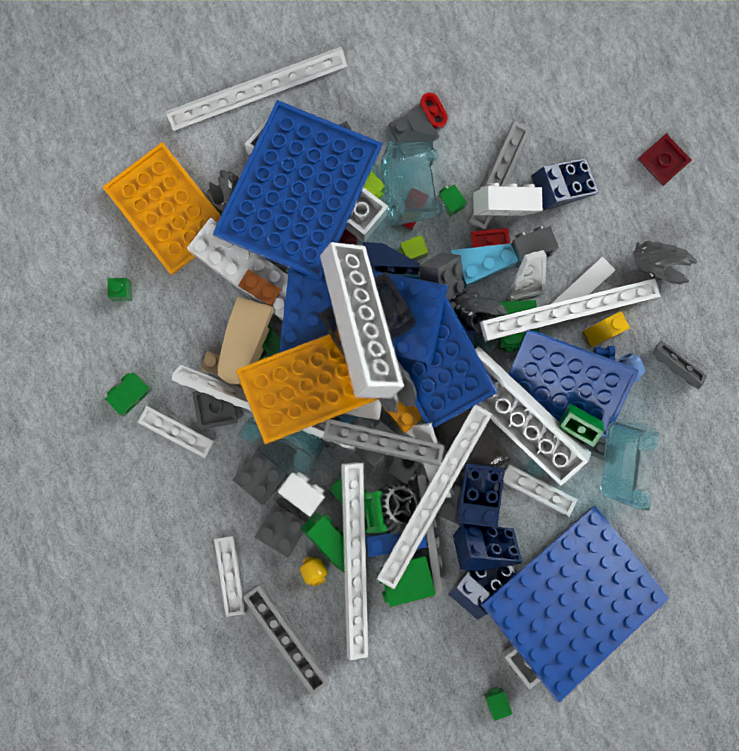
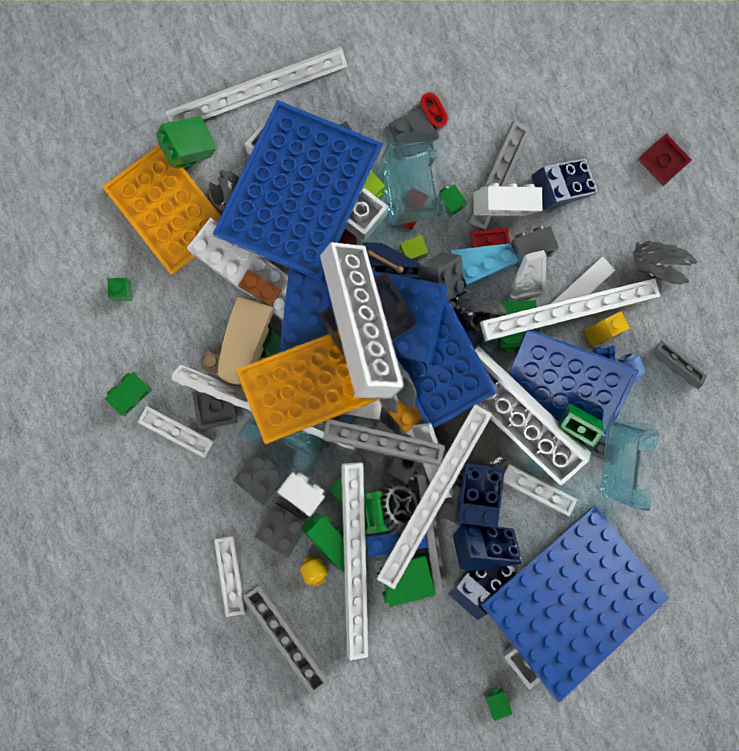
(185, 142): none -> green brick
(399, 269): none -> medium nougat hinge

